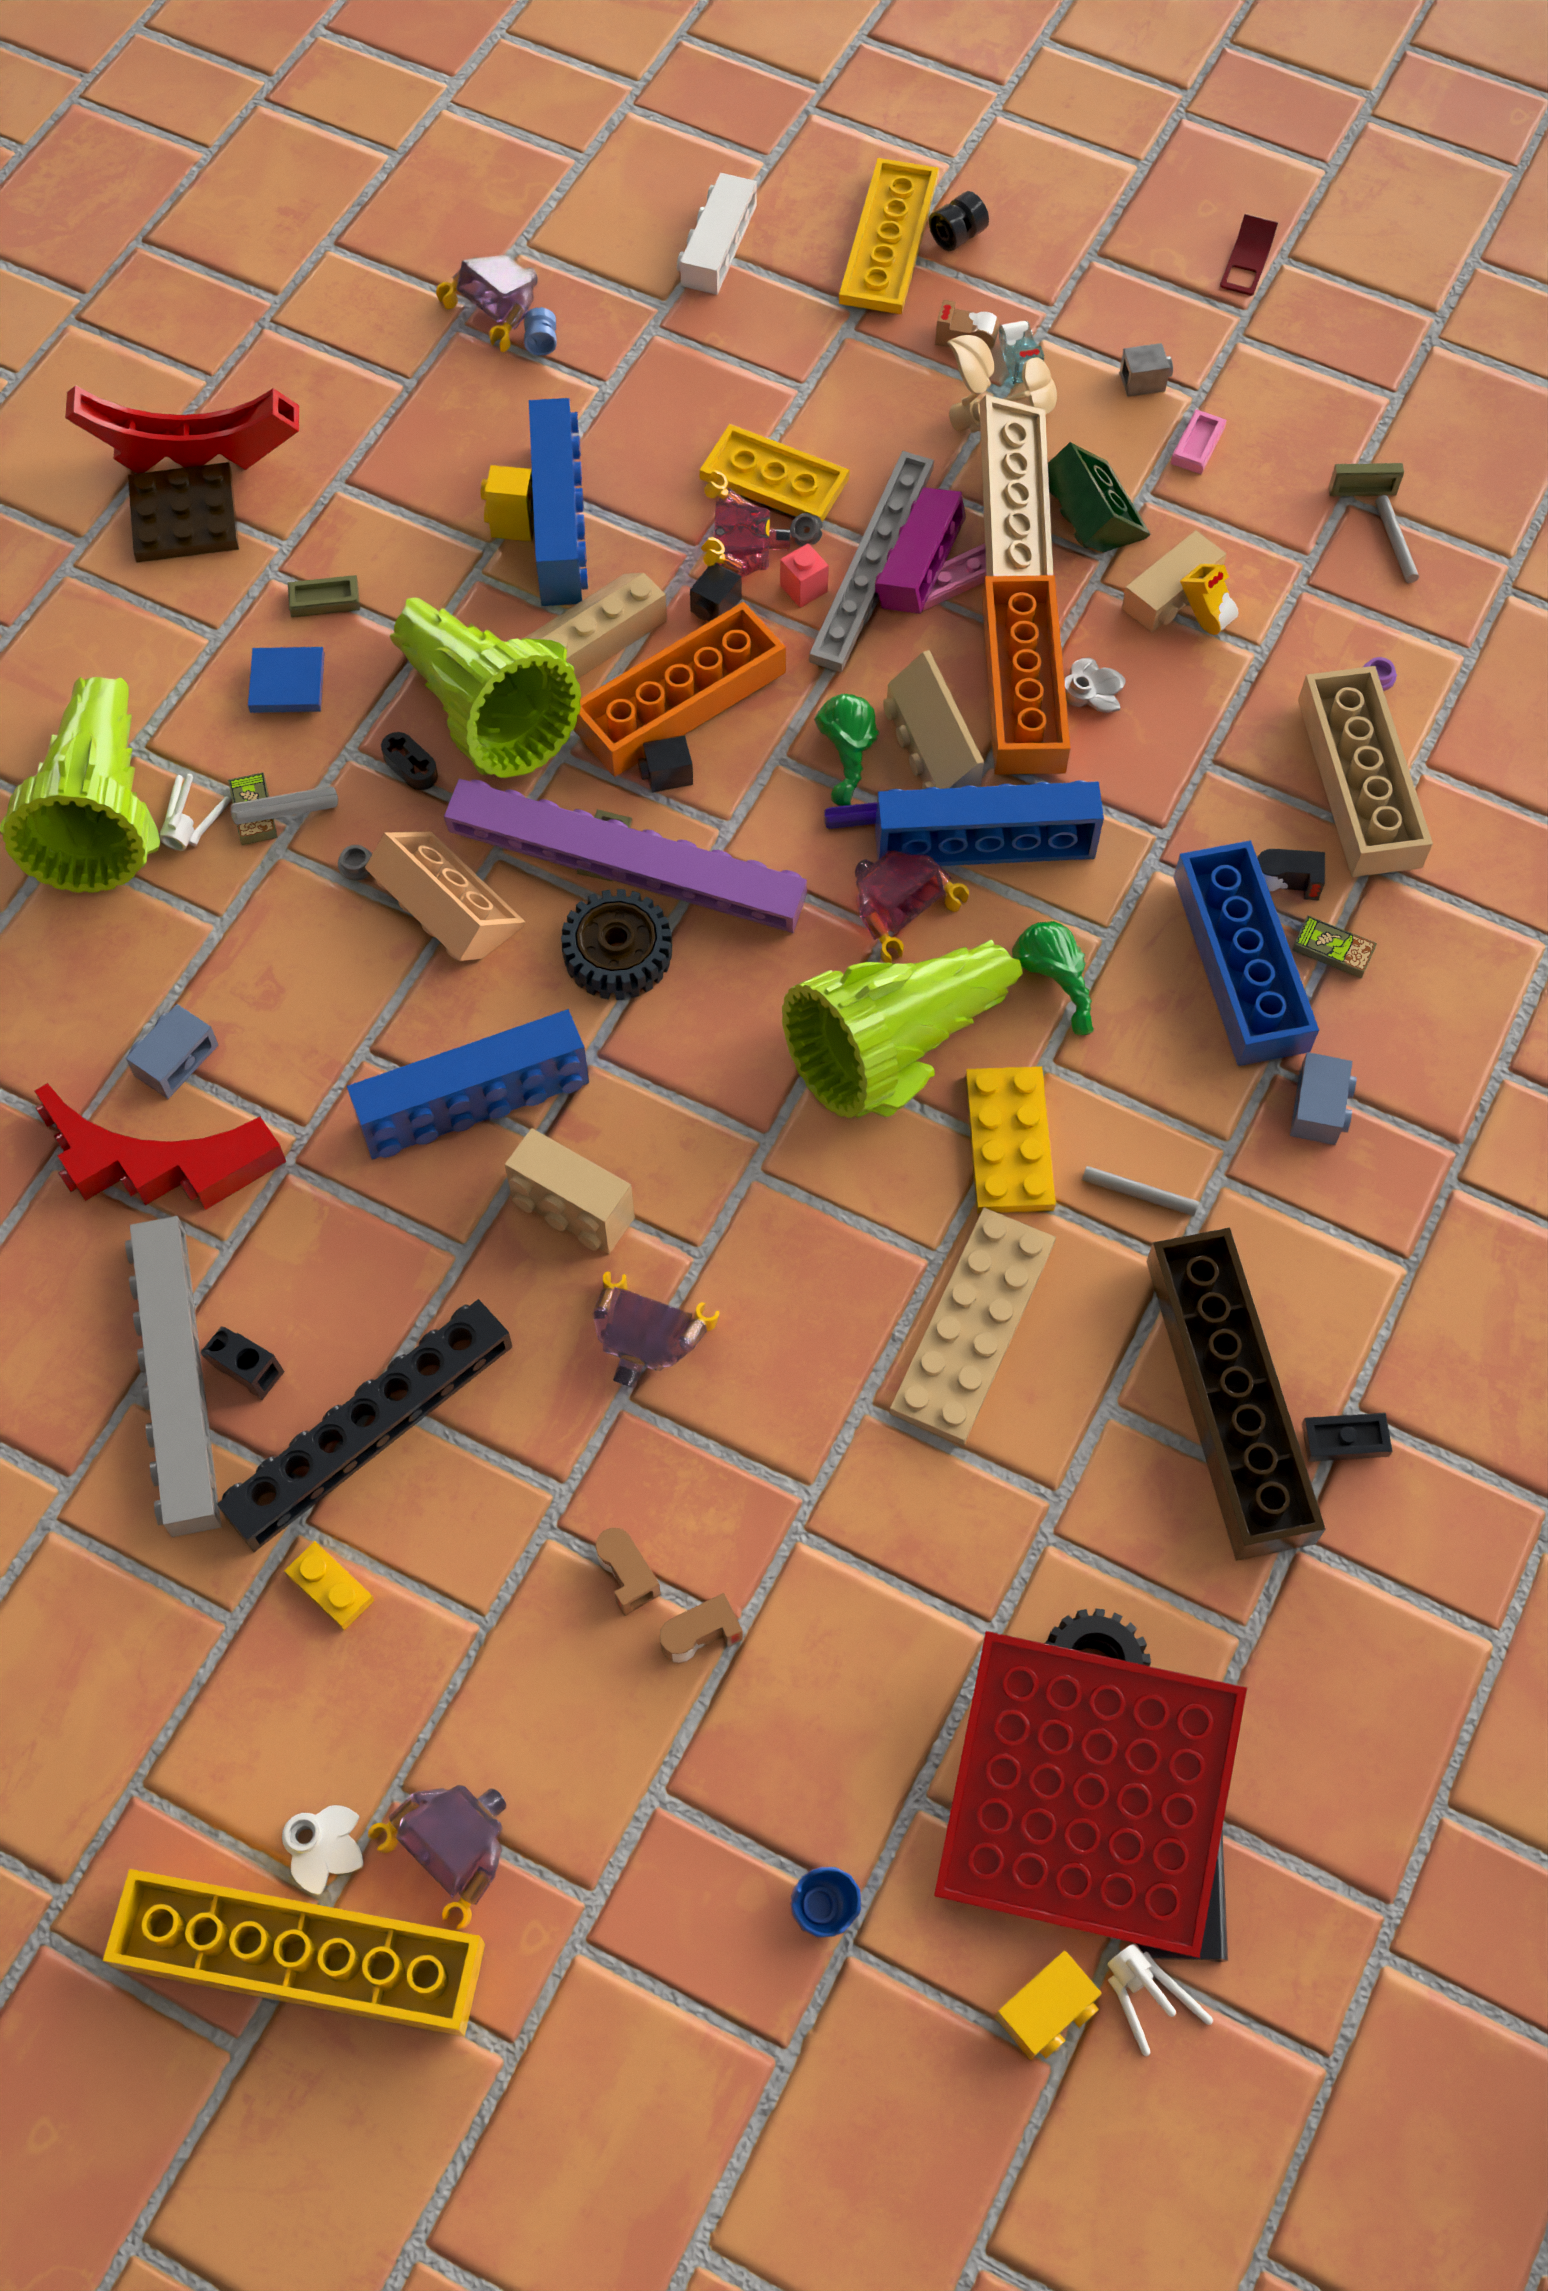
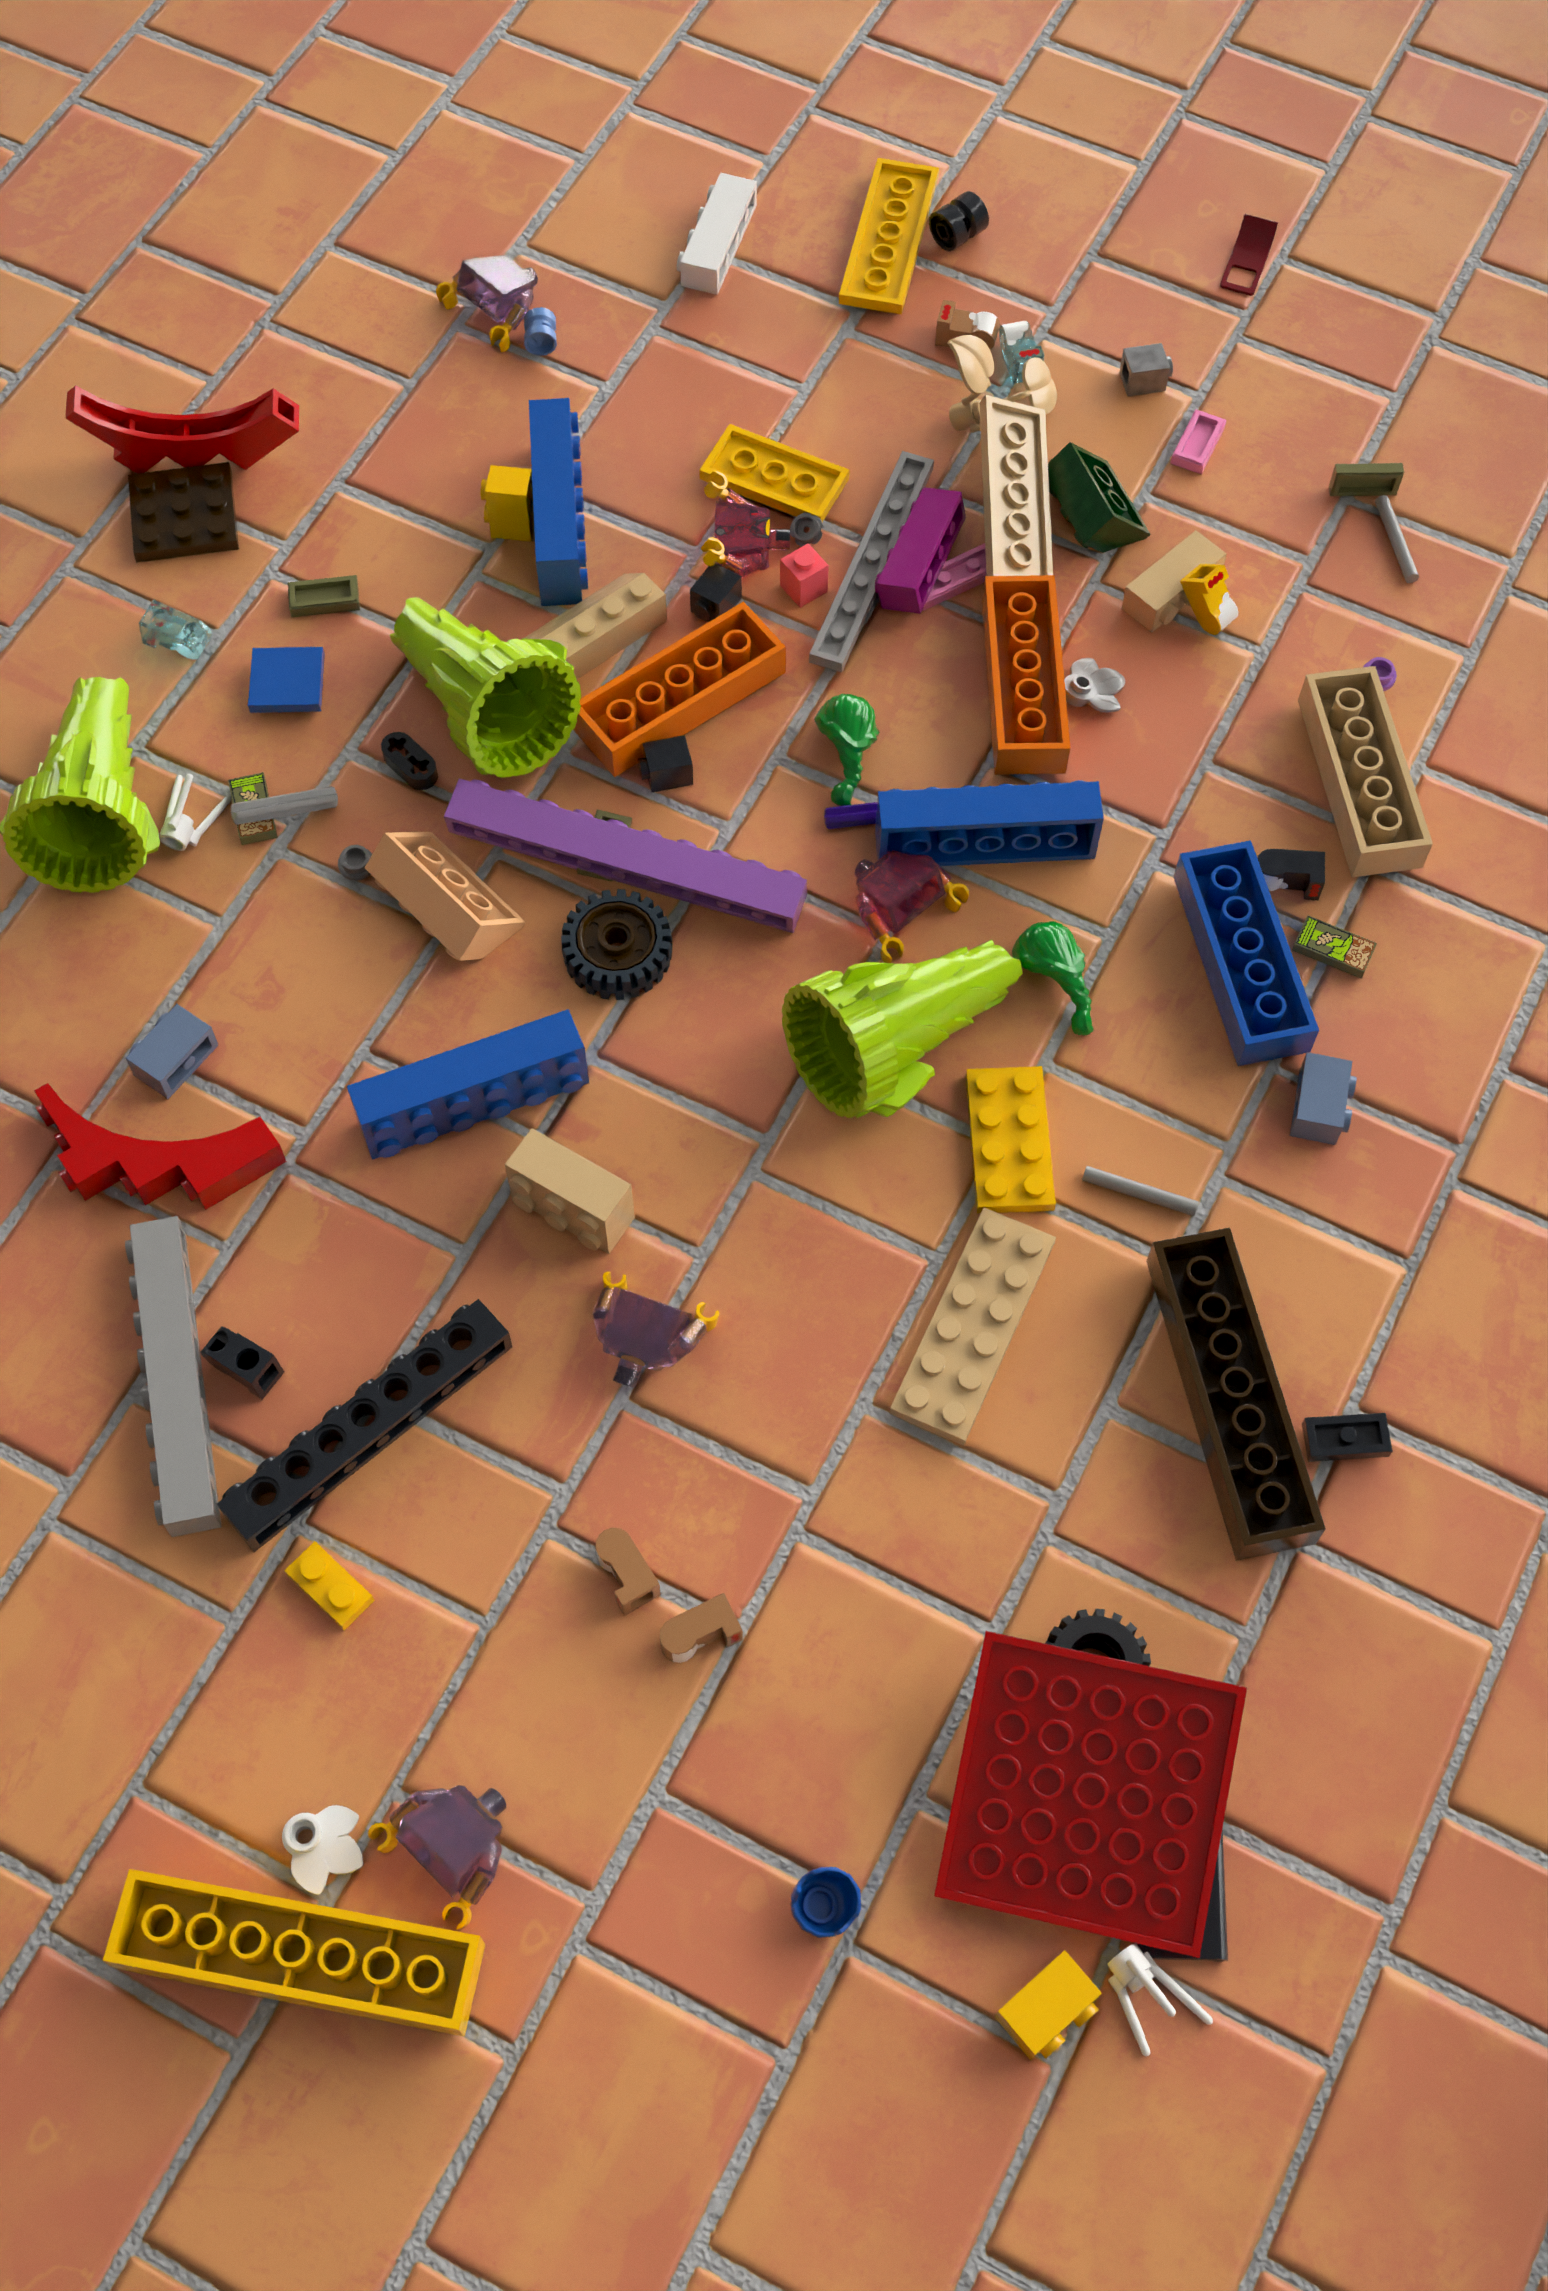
(174, 630): none -> clear light blue leg
(932, 727): tan slope -> none

